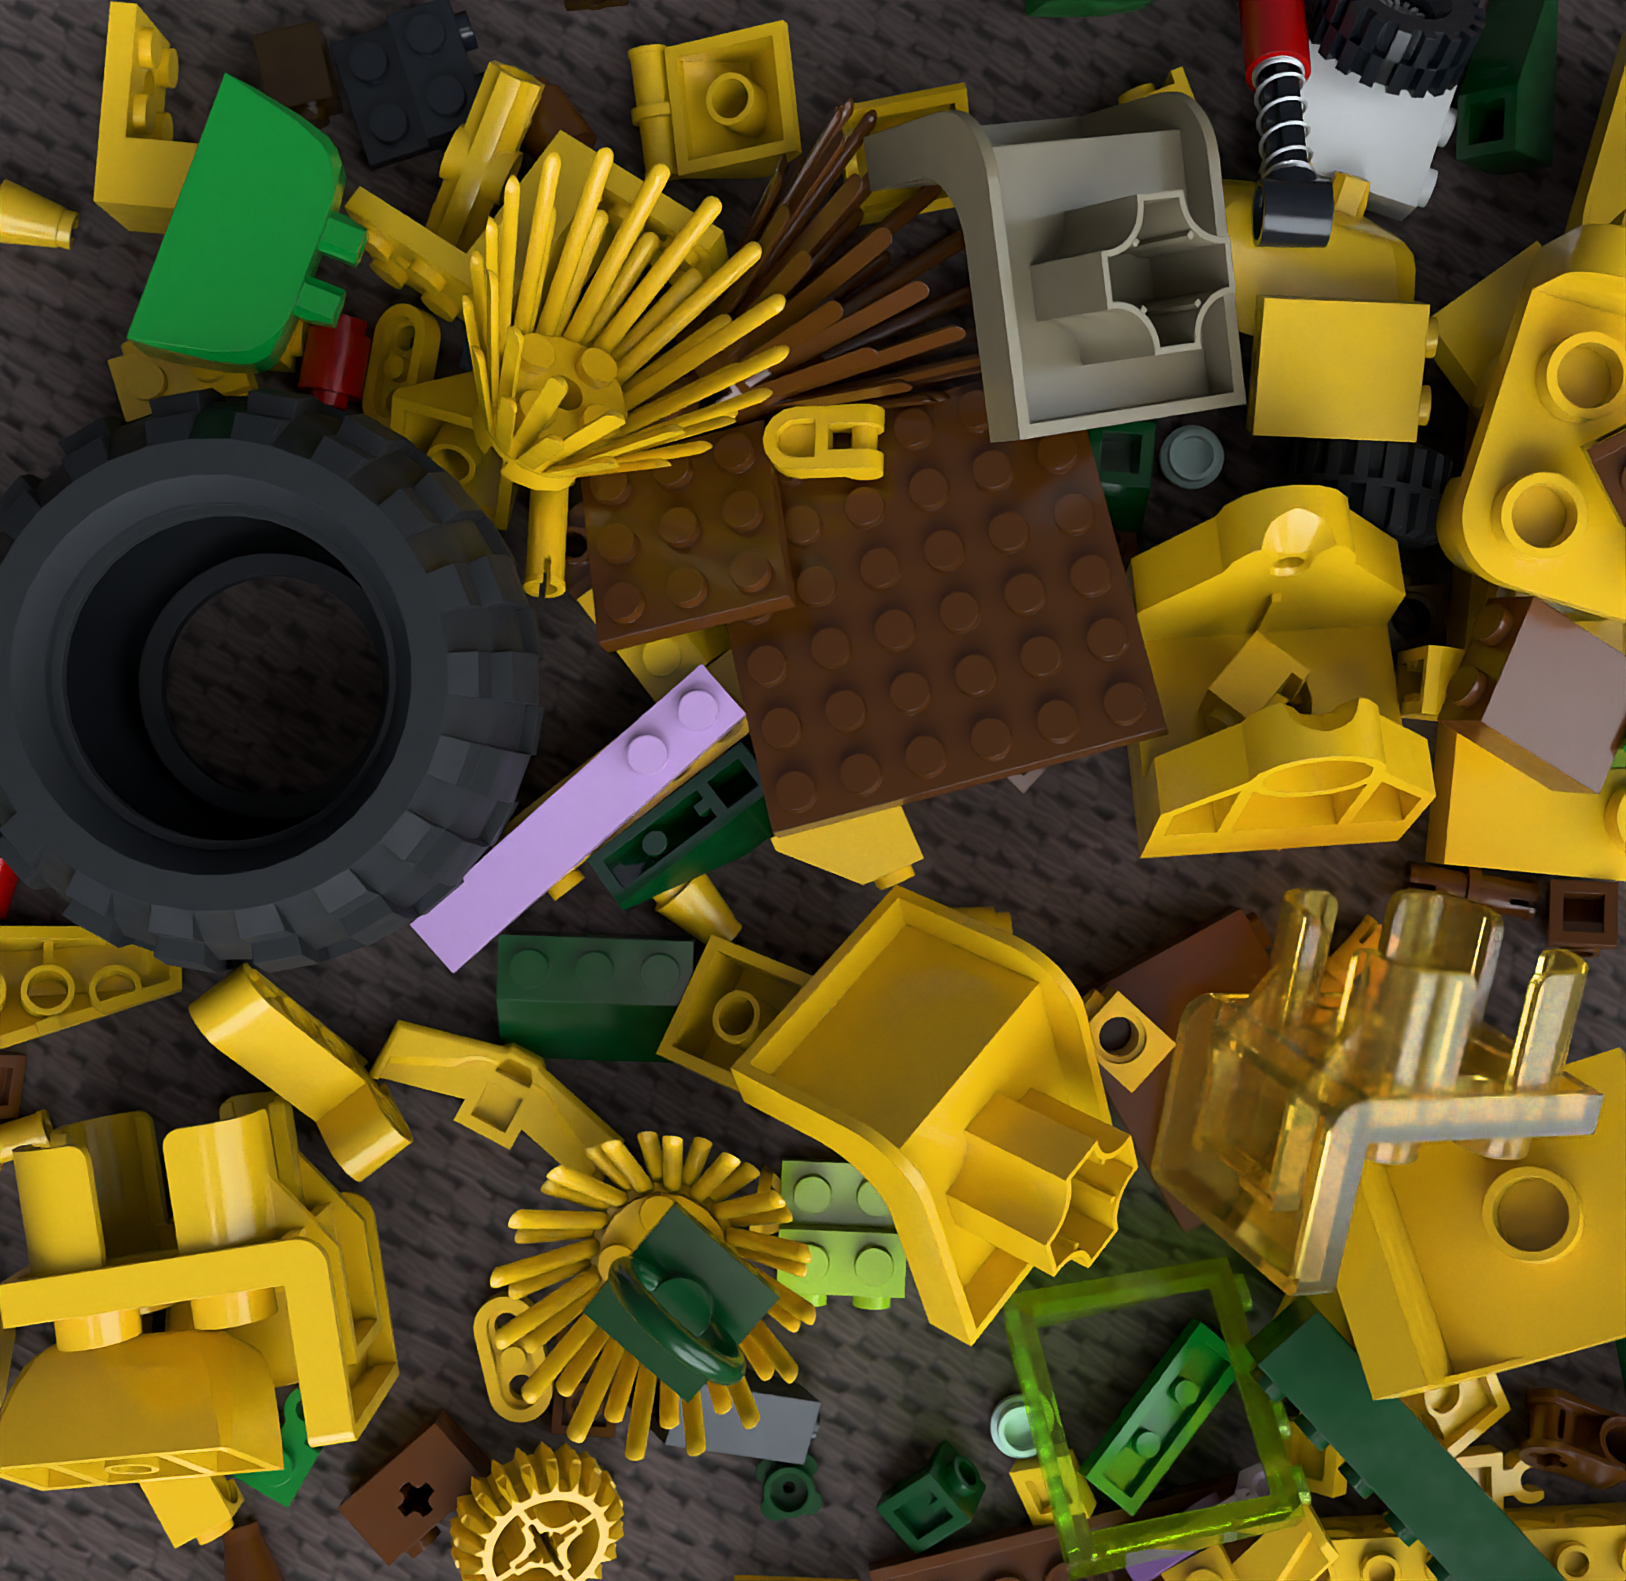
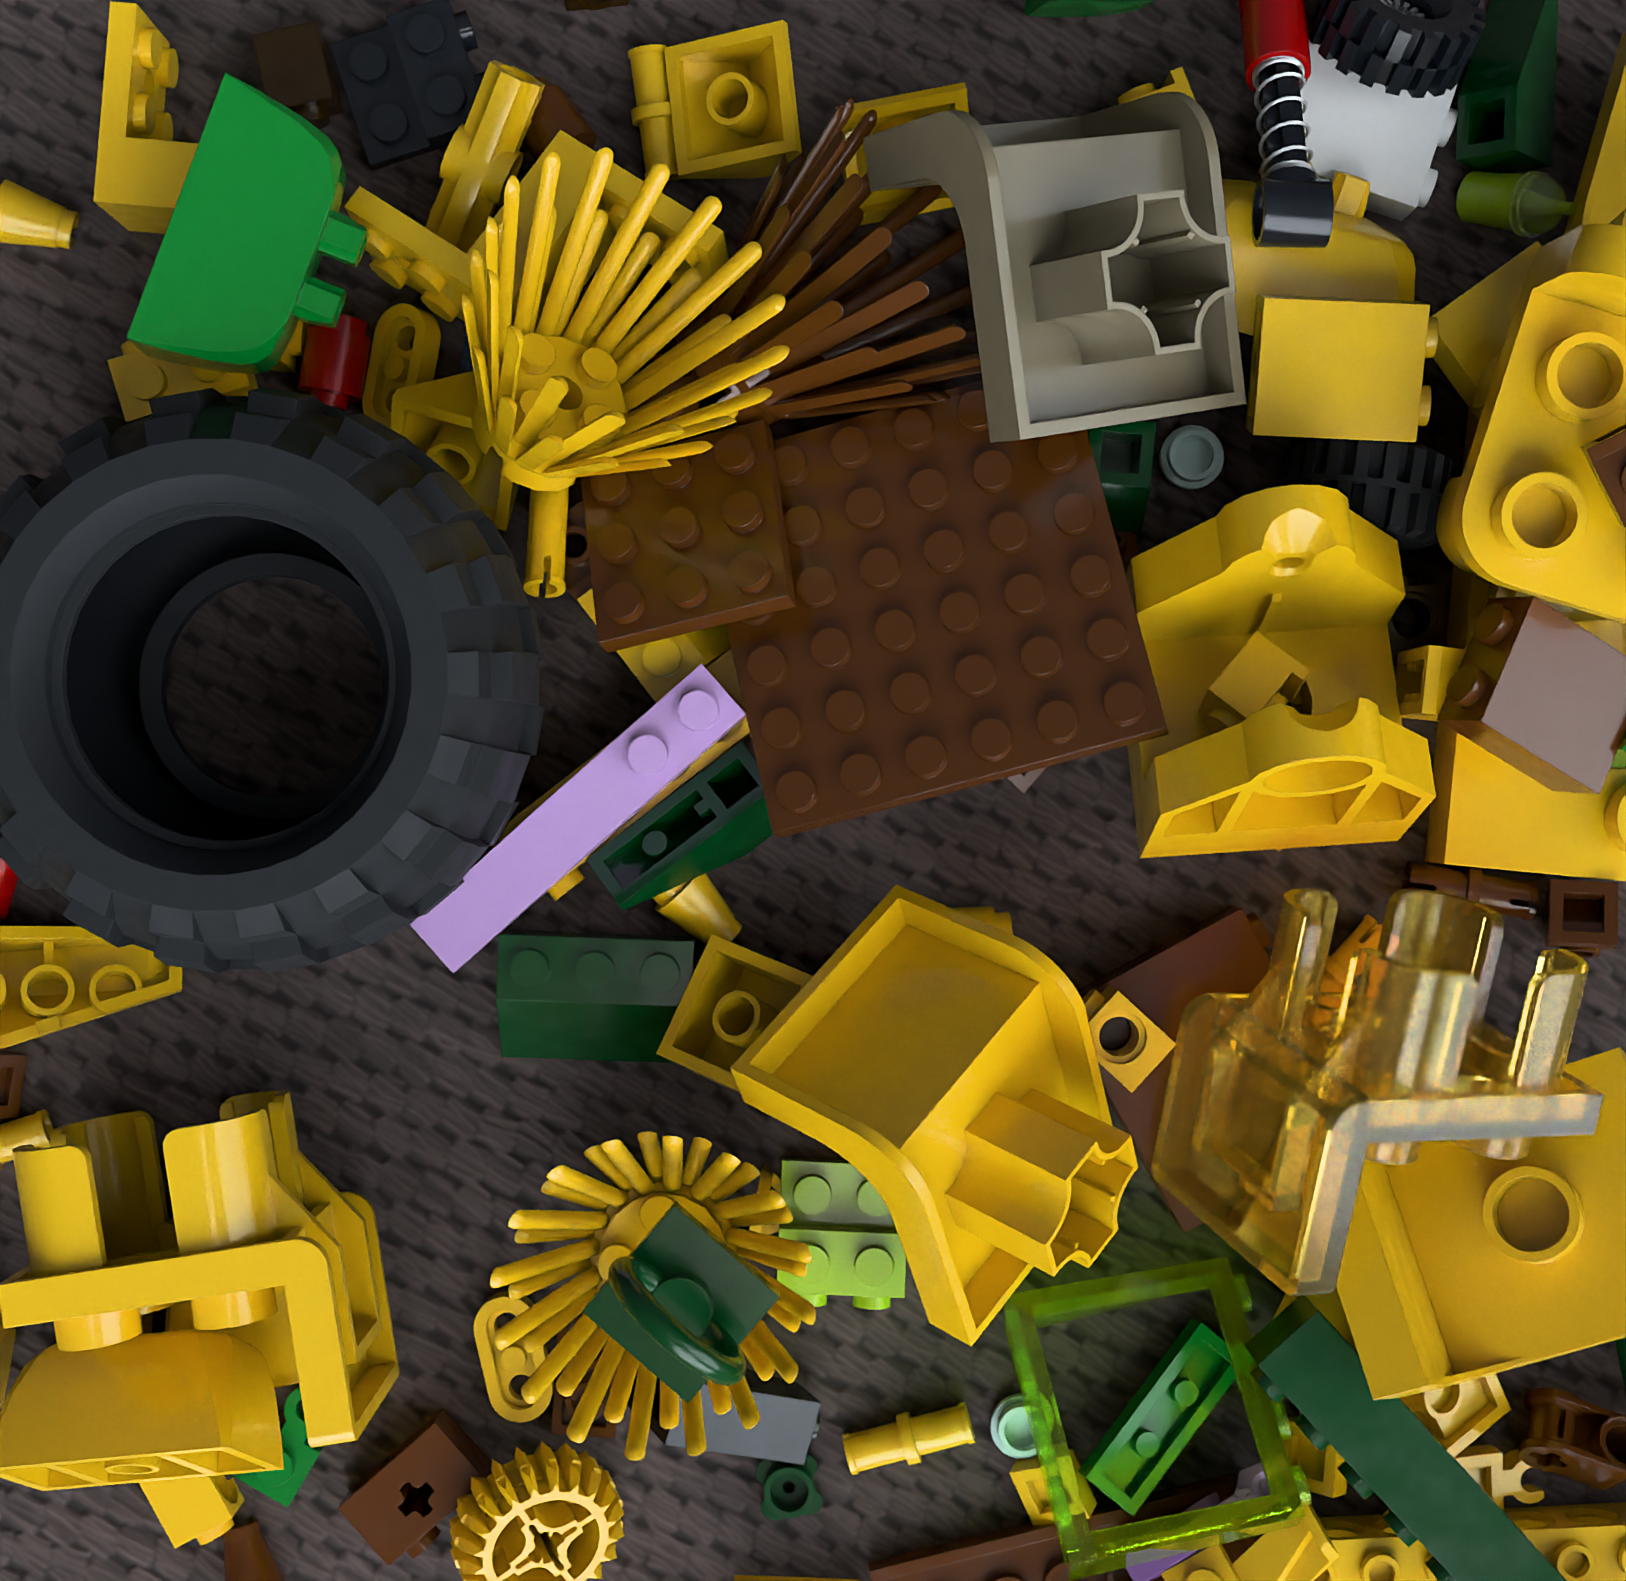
(305, 1066): yellow beam -> none
(502, 1091): yellow plate -> none
(802, 441): yellow plate -> none
(860, 849): yellow slope -> none
(908, 1438): none -> yellow pin
(933, 1499): dark green bracket -> none
(1513, 202): none -> piece

